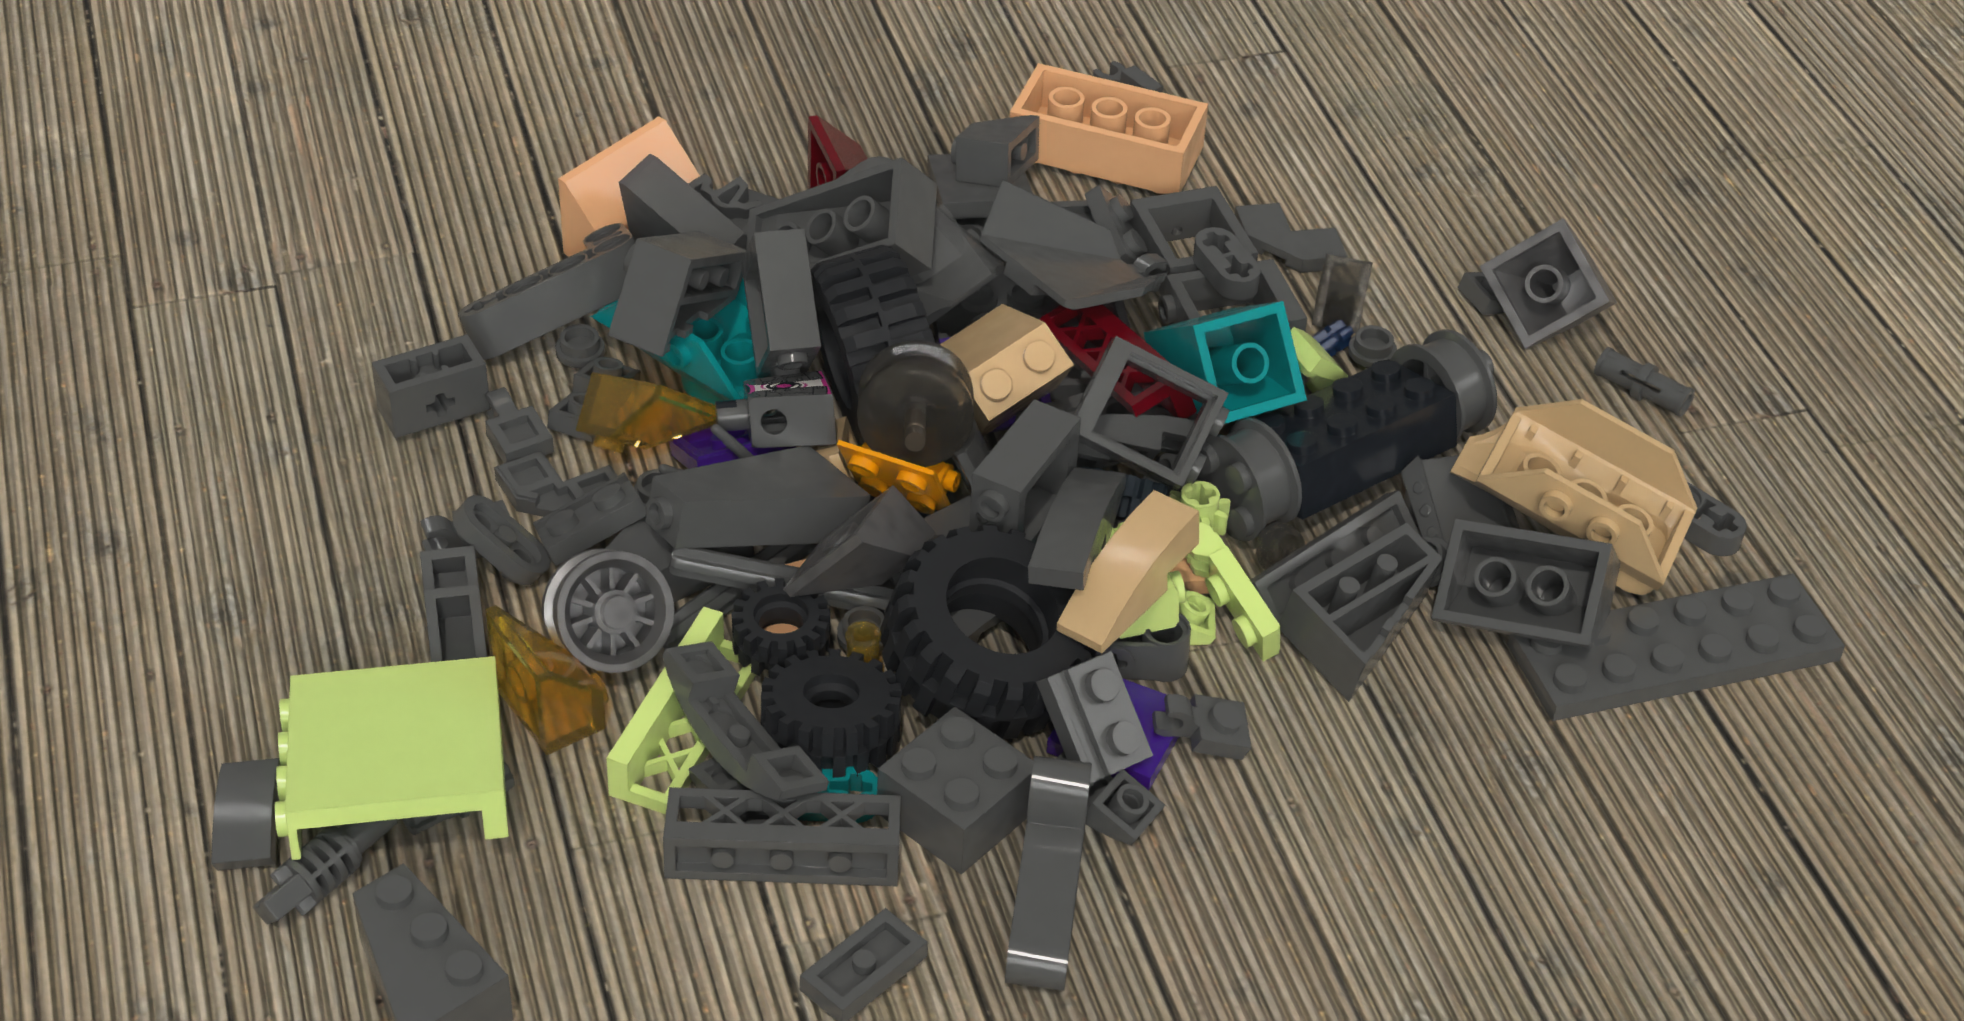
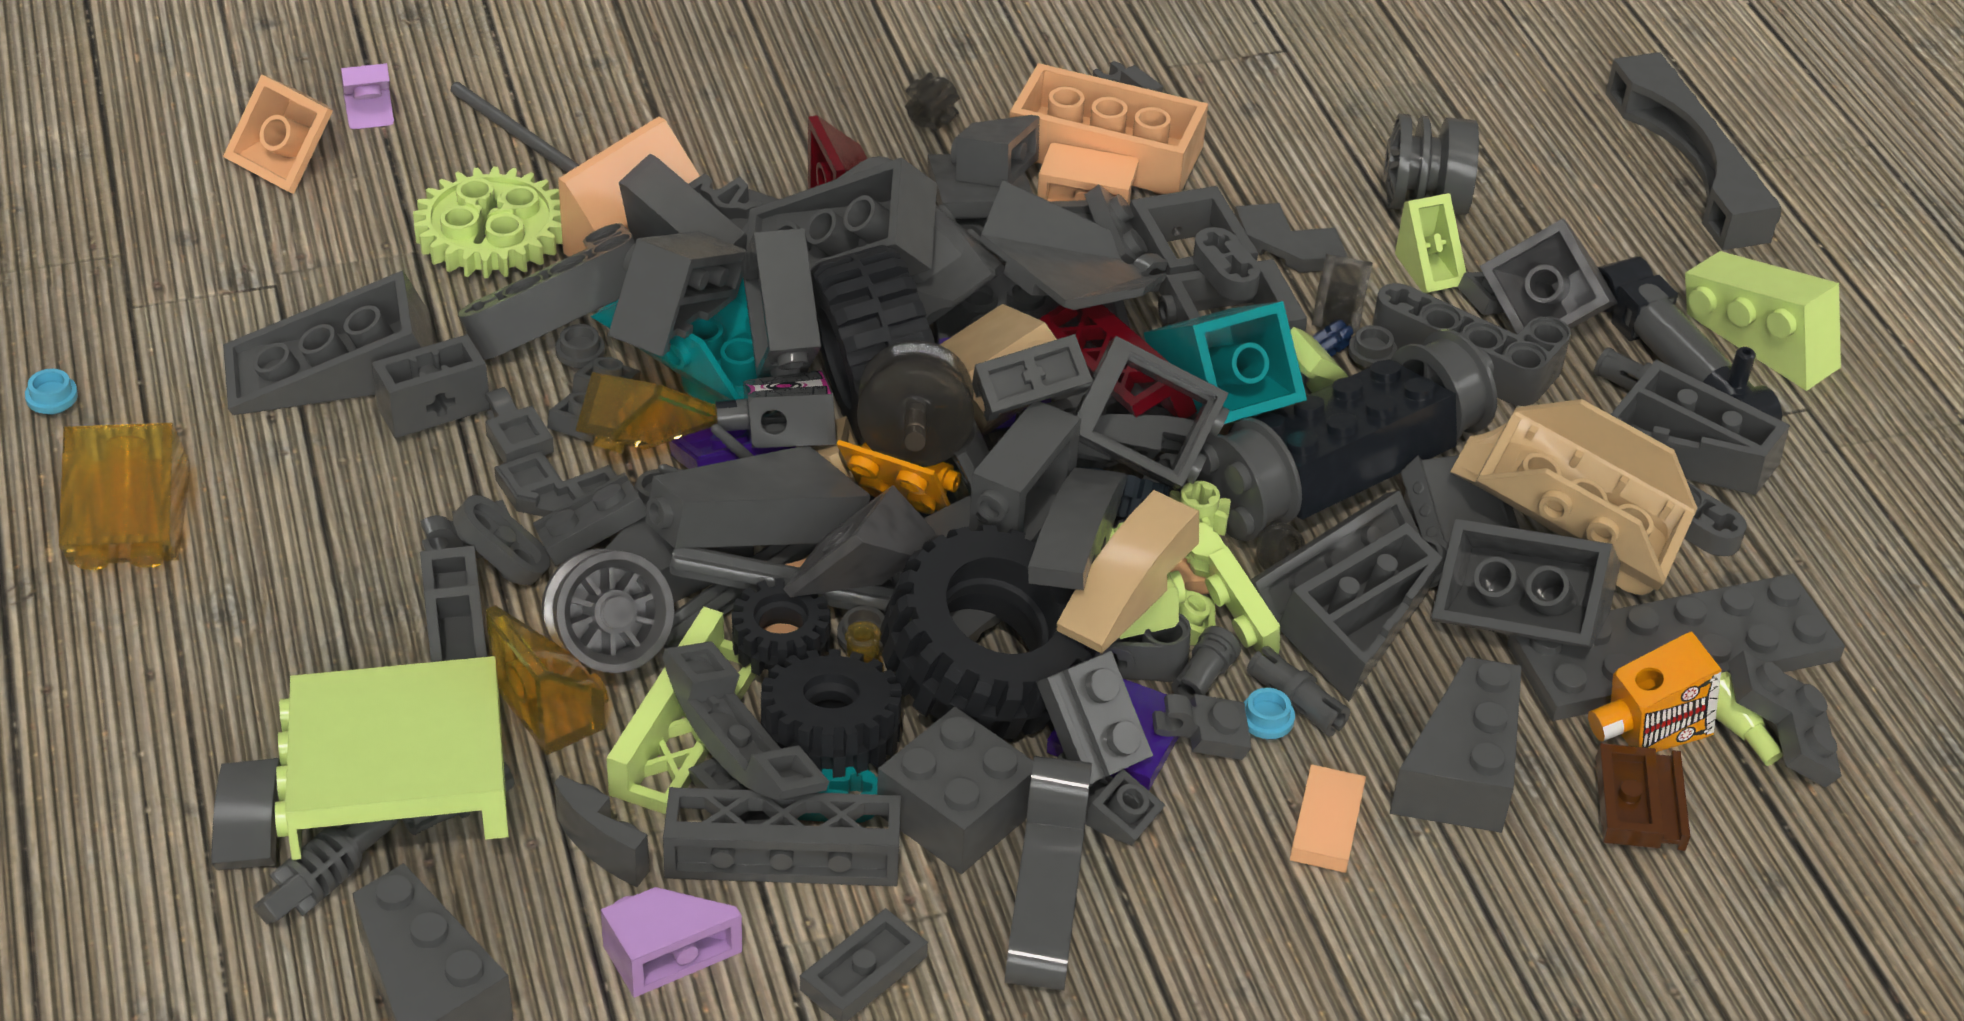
(50, 391): none -> medium azure plate
(122, 494): none -> clear yellow slope
(278, 133): none -> light nougat slope
(326, 349): none -> dark grey slope
(367, 96): none -> lavender slope
(513, 127): none -> dark grey axle
(517, 231): none -> yellowish green gear
(610, 843): none -> dark grey slope
(667, 936): none -> lavender slope
(932, 101): none -> clear smoke gear
(1031, 376): none -> dark grey hinge
(1074, 171): none -> light nougat panel
(1210, 657): none -> dark grey pin
(1269, 713): none -> medium azure plate
(1301, 689): none -> dark grey pin
(1328, 818): none -> light nougat tile
(1430, 243): none -> yellowish green slope
(1432, 163): none -> dark grey wheel
(1467, 751): none -> dark grey wedge
(1522, 362): none -> dark grey beam
(1642, 797): none -> reddish brown plate
(1649, 313): none -> piece
(1654, 96): none -> dark grey arch
(1662, 697): none -> light orange torso
(1711, 432): none -> dark grey wedge
(1745, 723): none -> yellowish green cone
(1772, 310): none -> yellowish green wedge
(1796, 711): none -> dark grey plate

